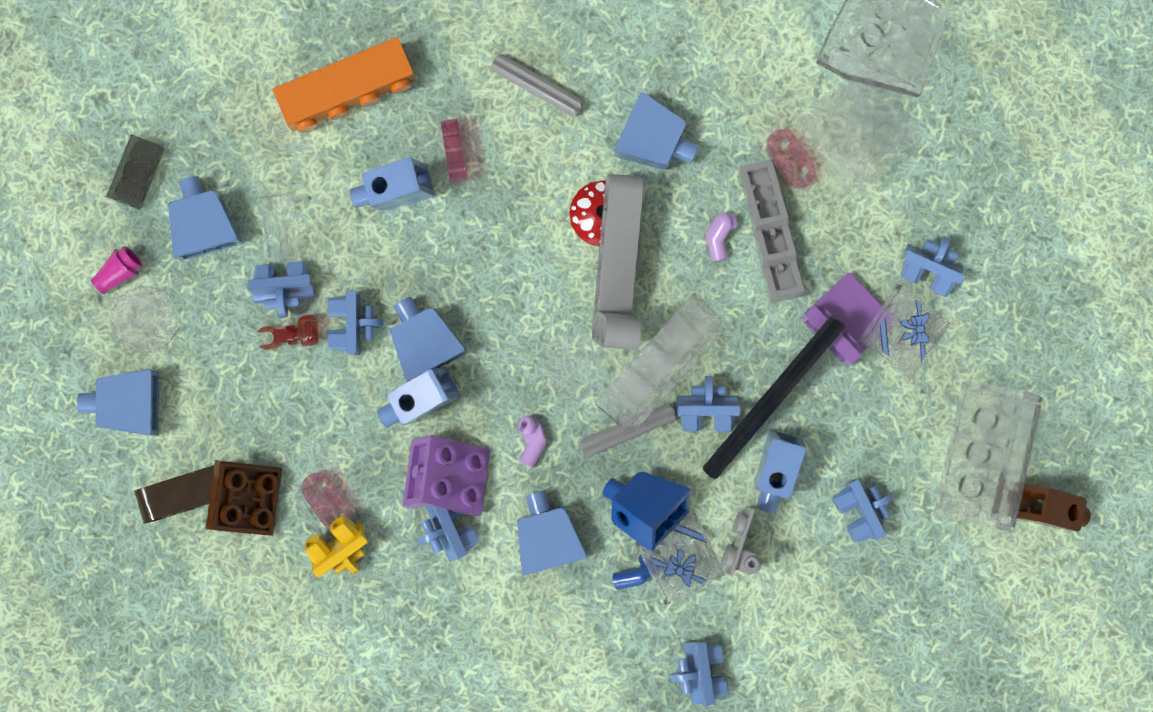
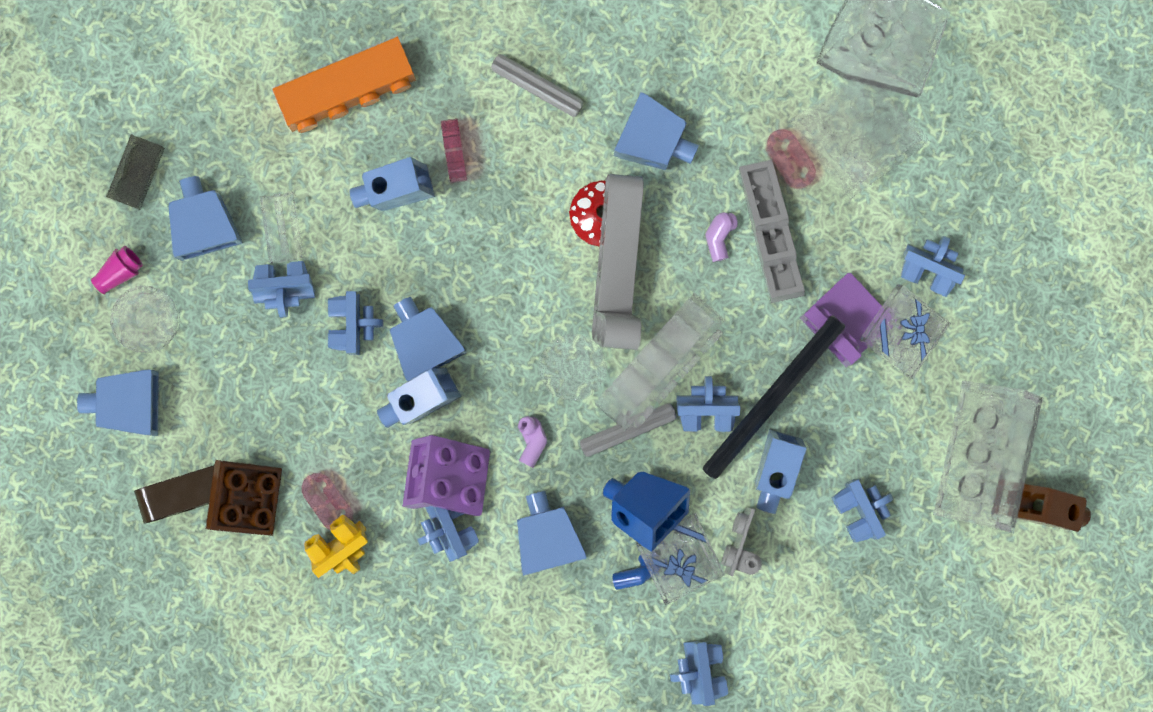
(305, 333): clear red piece -> none

